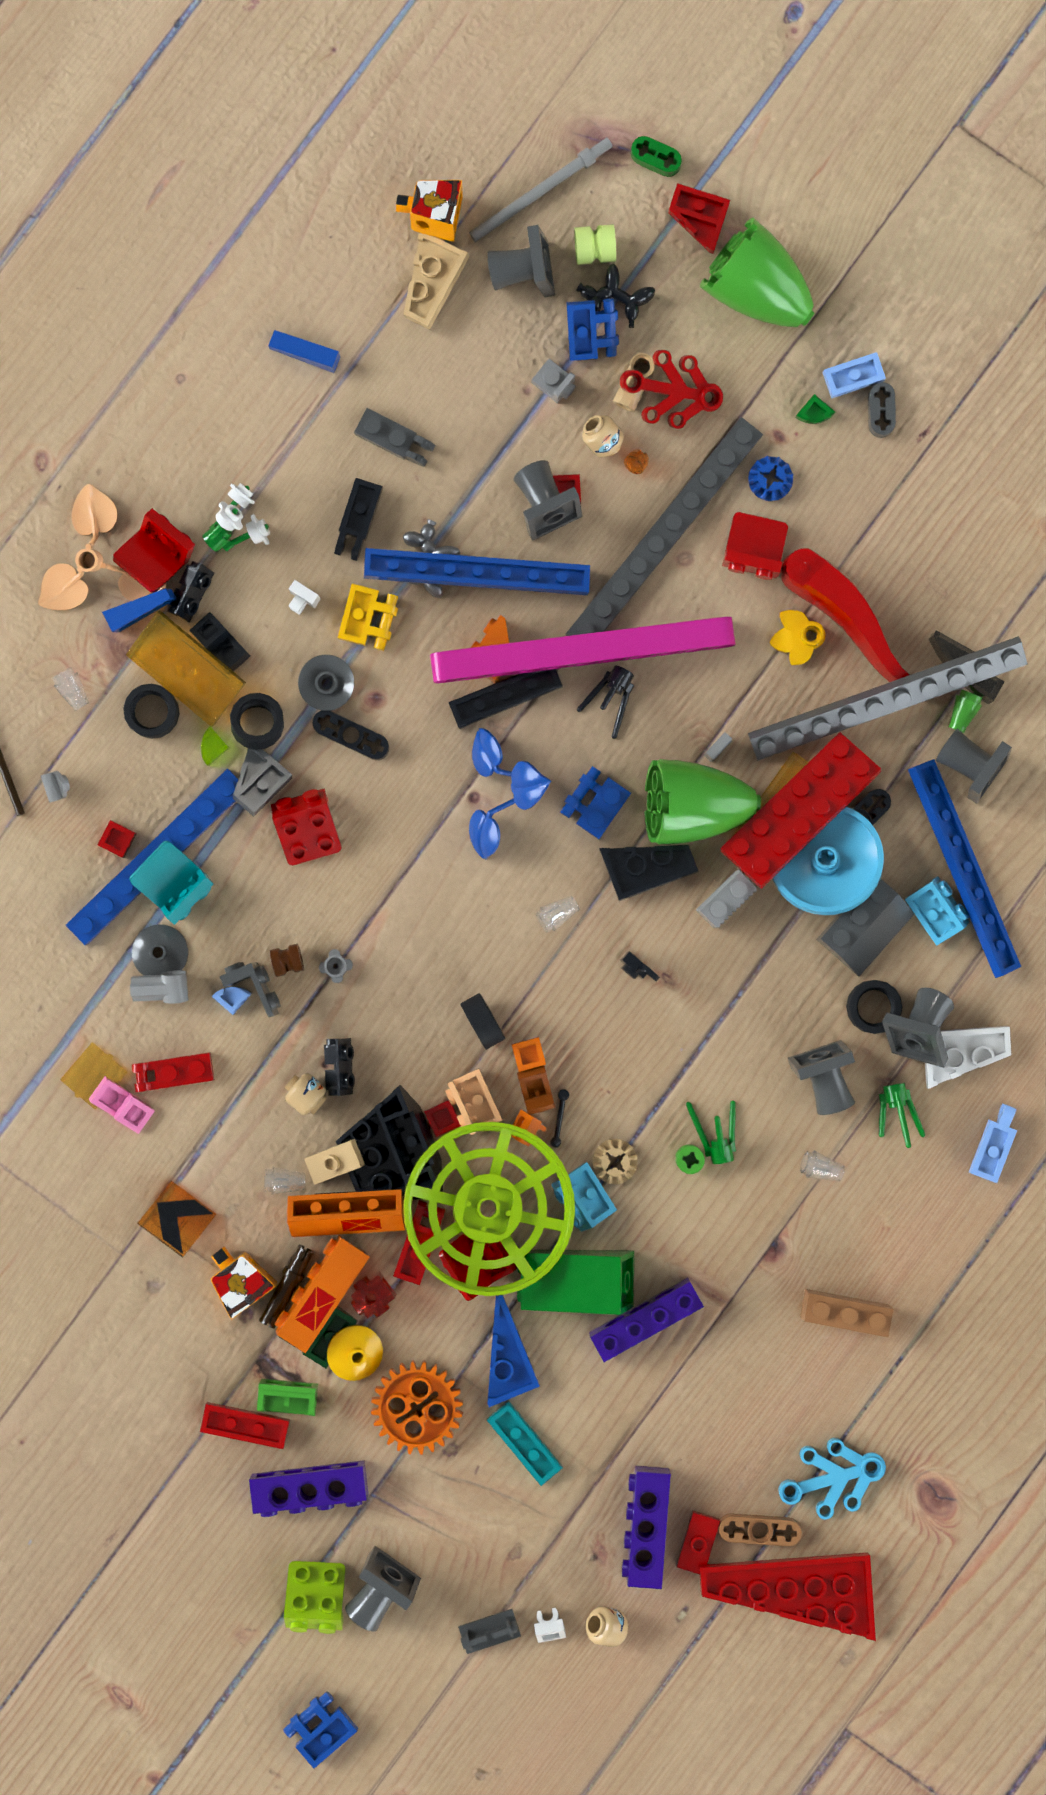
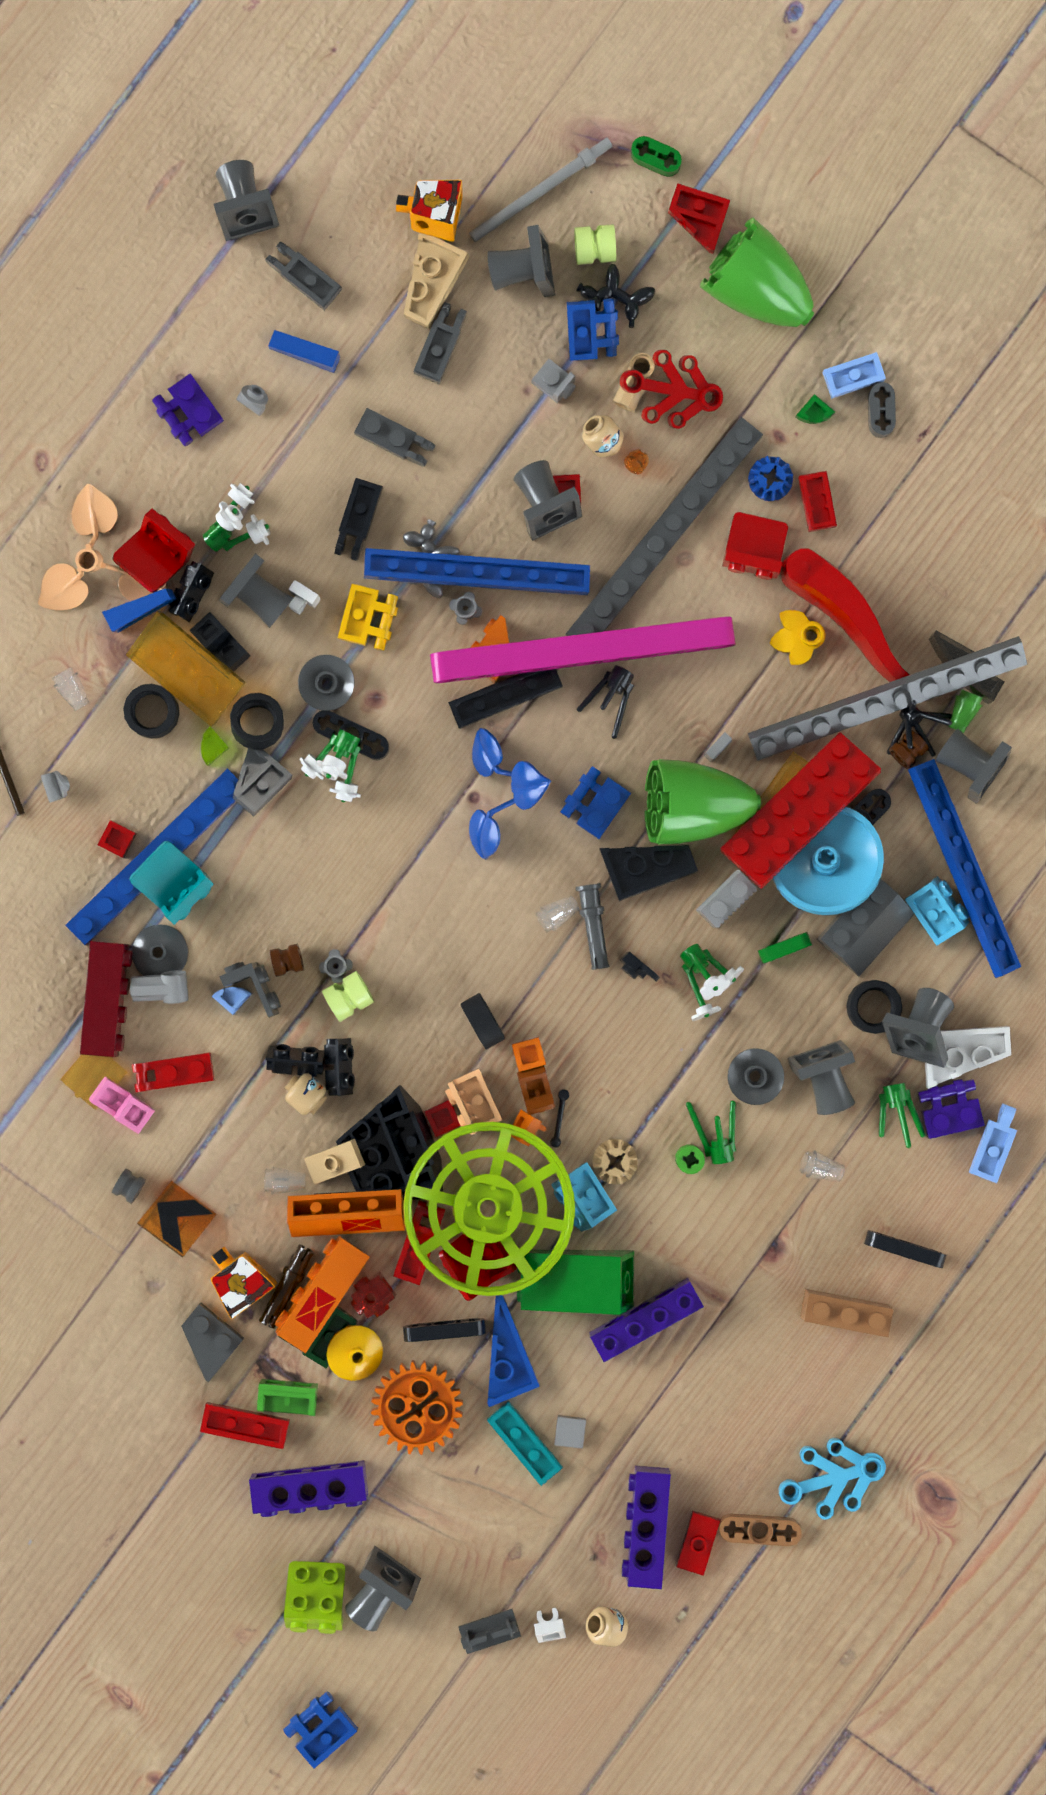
(105, 998): none -> dark red brick
(128, 1186): none -> dark grey wheel
(194, 404): none -> dark purple plate
(210, 1340): none -> dark grey wing
(245, 208): none -> dark grey plant
(253, 398): none -> light grey plate
(257, 593): none -> dark grey plant
(283, 1057): none -> black hinge
(305, 277): none -> dark grey hinge
(305, 827): red bracket -> none
(334, 767): none -> plant
(348, 996): none -> yellowish green wheel
(439, 345): none -> dark grey hinge
(444, 1329): none -> black beam
(466, 600): none -> light grey plate
(570, 1431): none -> light grey tile
(591, 911): none -> dark grey pin
(696, 960): none -> plant
(770, 1079): none -> dark grey dish
(785, 947): none -> green beam
(810, 1590): red wing -> none
(817, 501): none -> red plate
(905, 1249): none -> black beam
(907, 756): none -> reddish brown wheel
(911, 718): none -> black plant
(952, 1117): none -> dark purple plate

